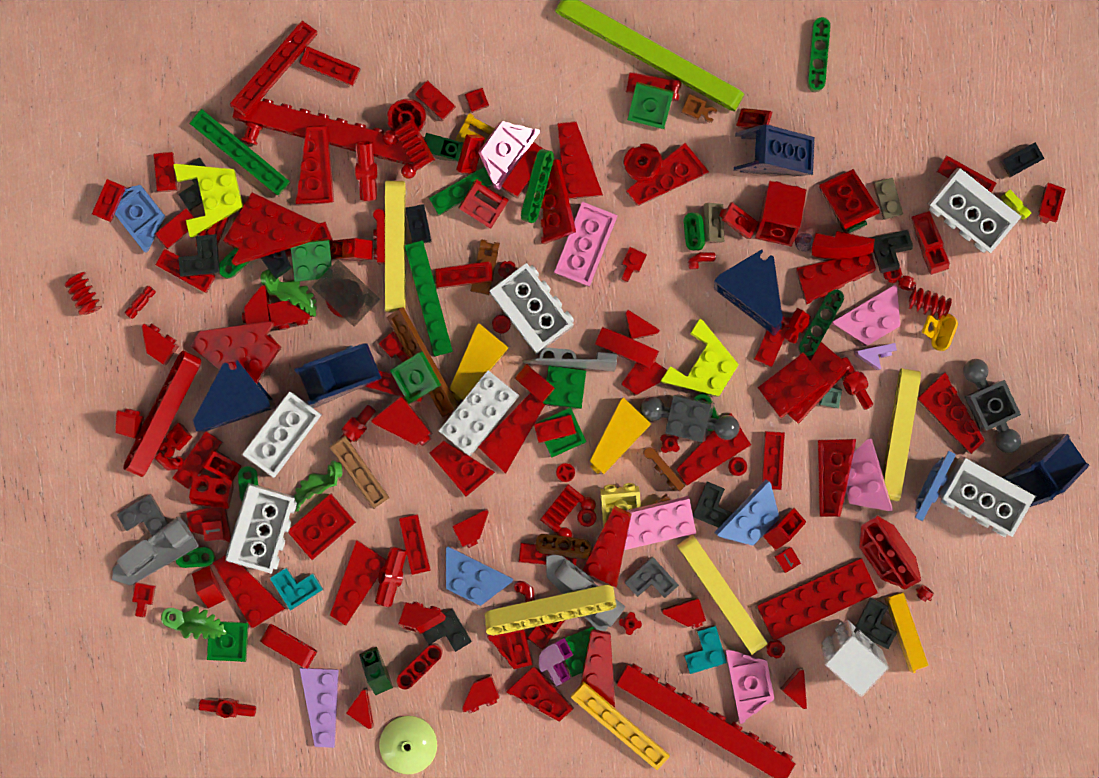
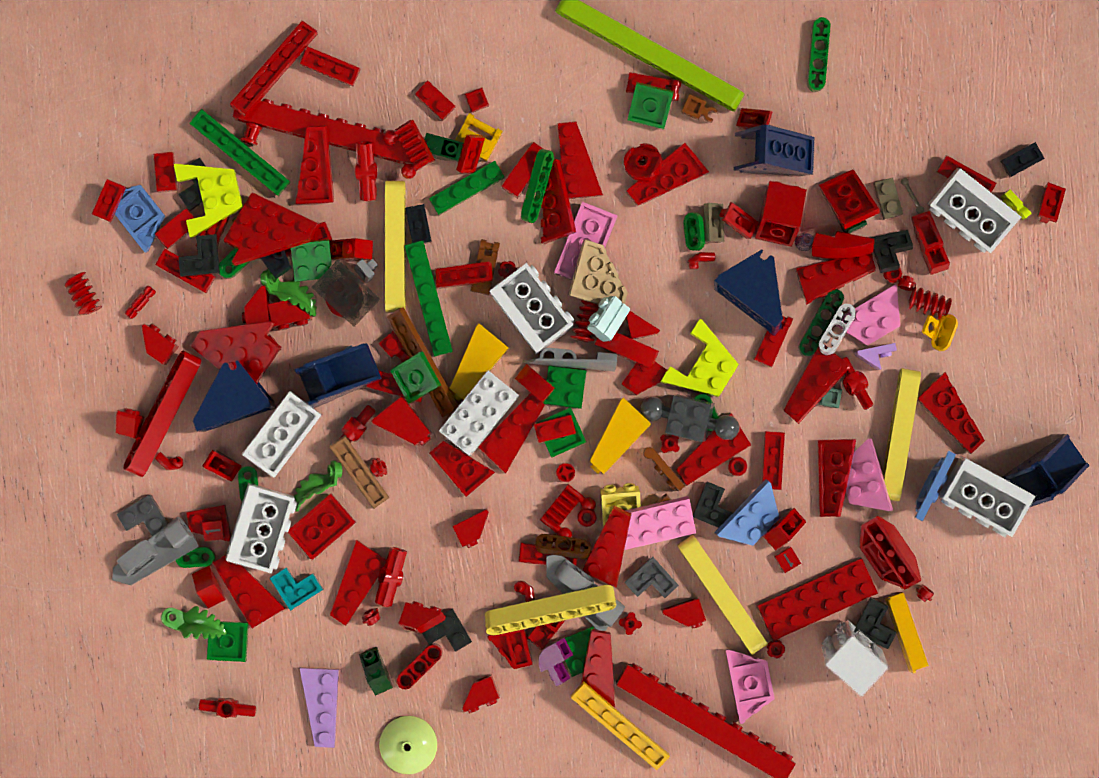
(143, 595): red plate -> none
(177, 439): red plate -> none
(196, 458): red plate -> none
(209, 496): red brick -> none
(288, 646): red beam -> none
(361, 710): red slope -> none
(365, 270): none -> light grey tile
(371, 616): none -> red plate
(378, 467): none -> red plate
(379, 236): red plate -> none
(406, 110): red cylinder -> none
(414, 544): red plate -> none
(472, 578): medium blue wing -> none
(478, 208): red plate -> none
(501, 324): red plate -> none
(505, 149): wing -> none
(539, 692): red wing -> none
(582, 332): none -> red piece
(595, 275): none -> tan plate
(608, 318): none -> light aqua brick
(633, 262): red plate -> none
(711, 653): teal plate -> none
(792, 385): red plate -> none
(795, 688): red slope -> none
(797, 324): red plate -> none
(835, 343): none -> white beam
(920, 209): none -> dark tan hinge
(992, 405): dark grey brick -> none

